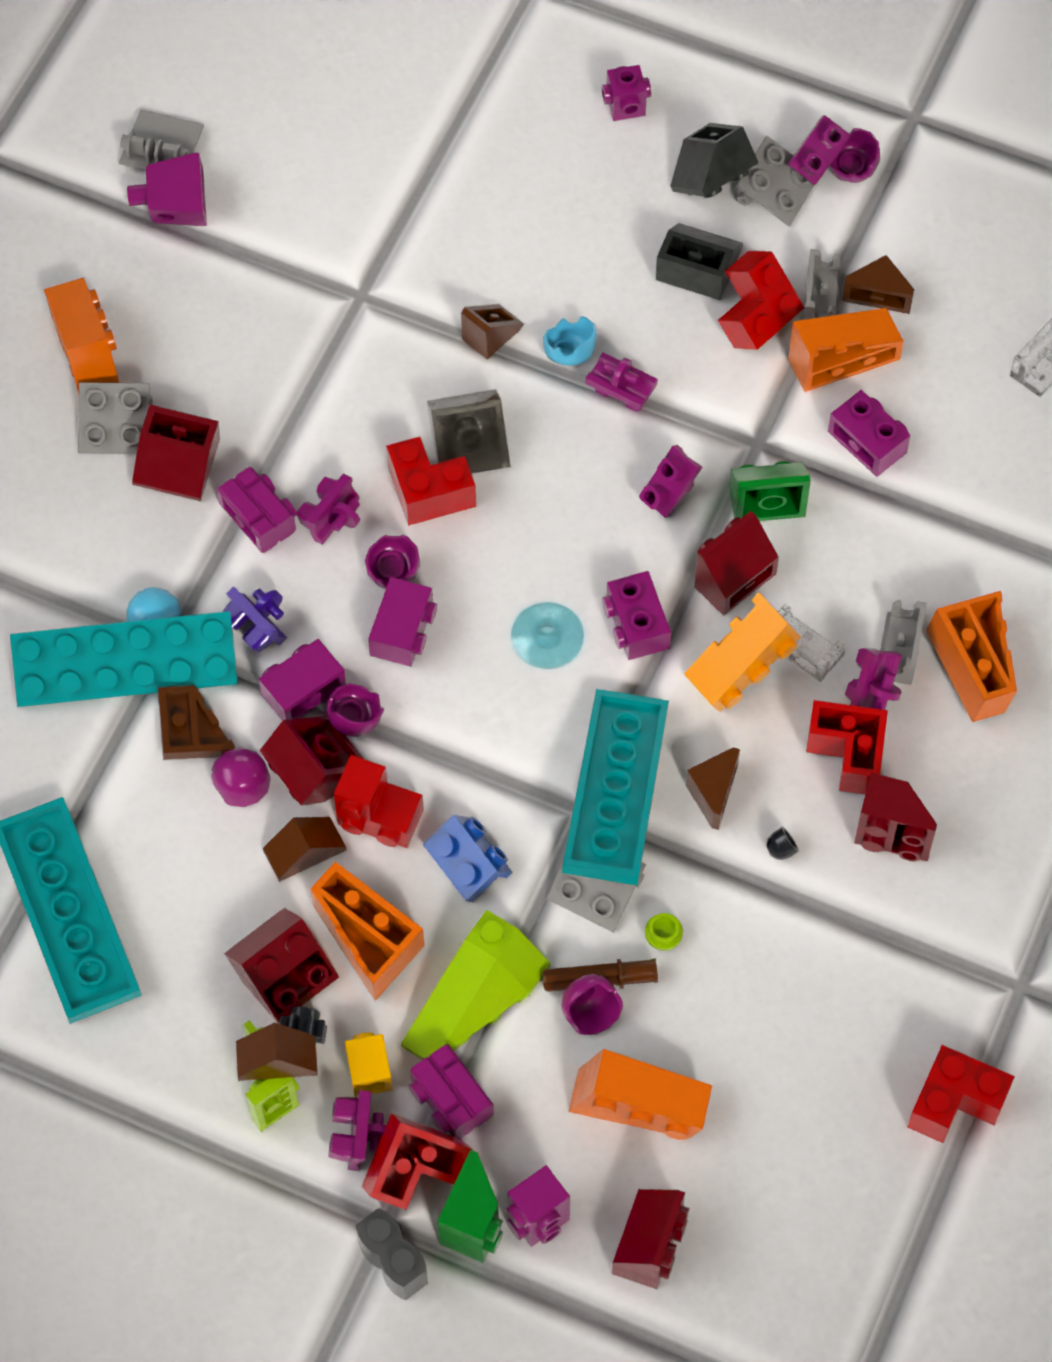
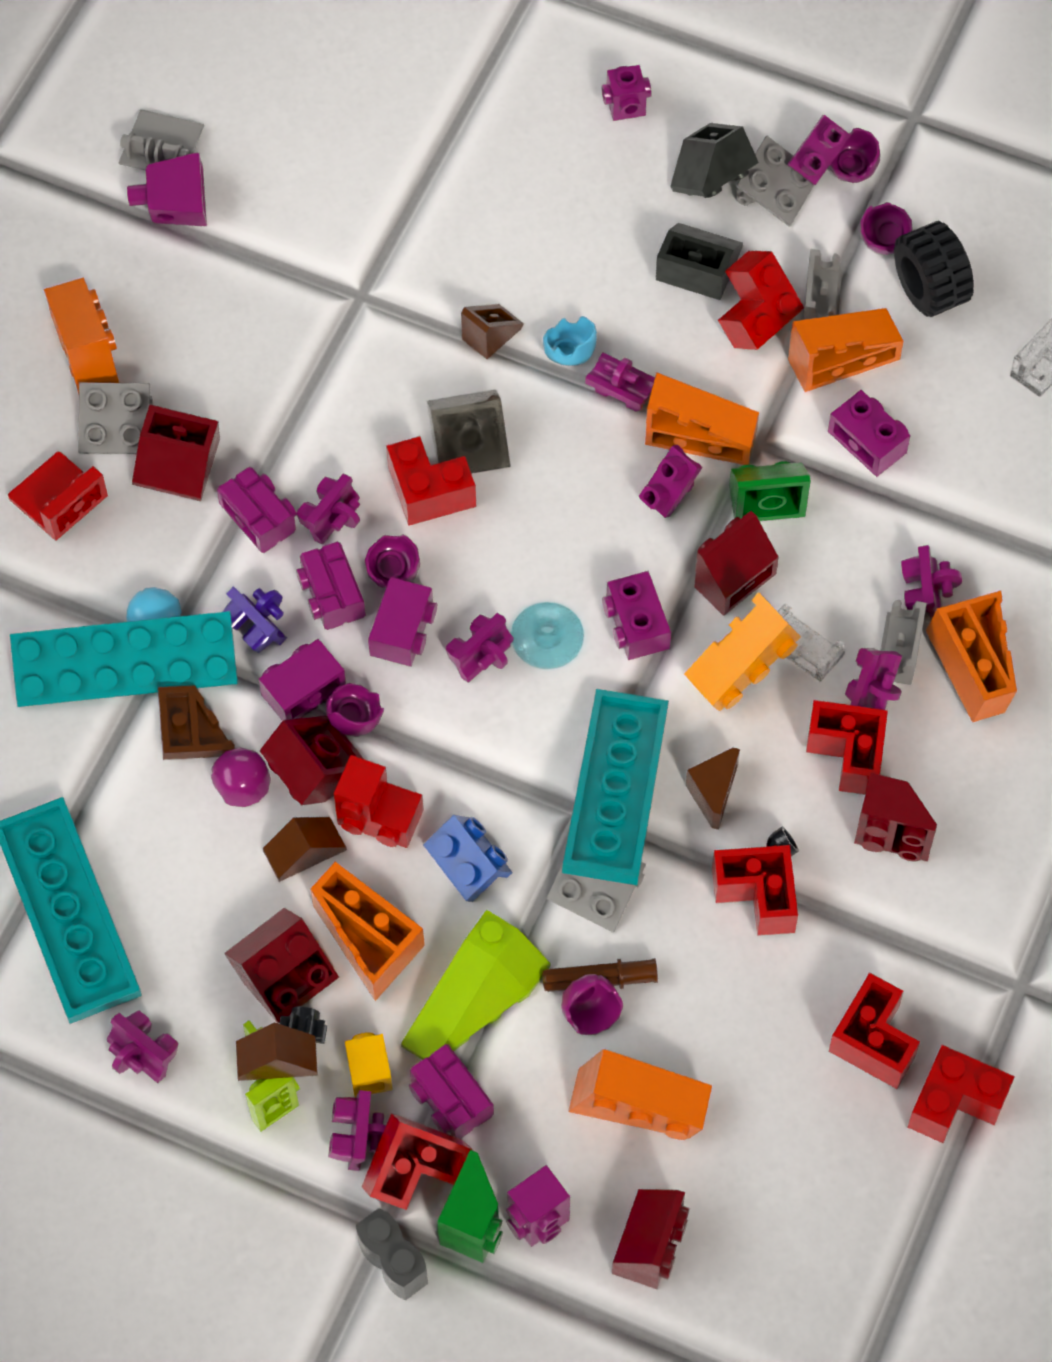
(59, 494): none -> red bracket
(136, 1049): none -> magenta hips
(332, 586): none -> magenta brick
(484, 648): none -> magenta hips
(663, 932): lime plate -> none
(699, 422): none -> orange wedge
(760, 877): none -> red brick
(868, 1039): none -> red brick
(879, 286): reddish brown slope -> none
(882, 226): none -> magenta hair
(925, 569): none -> magenta hips
(933, 268): none -> black tyre

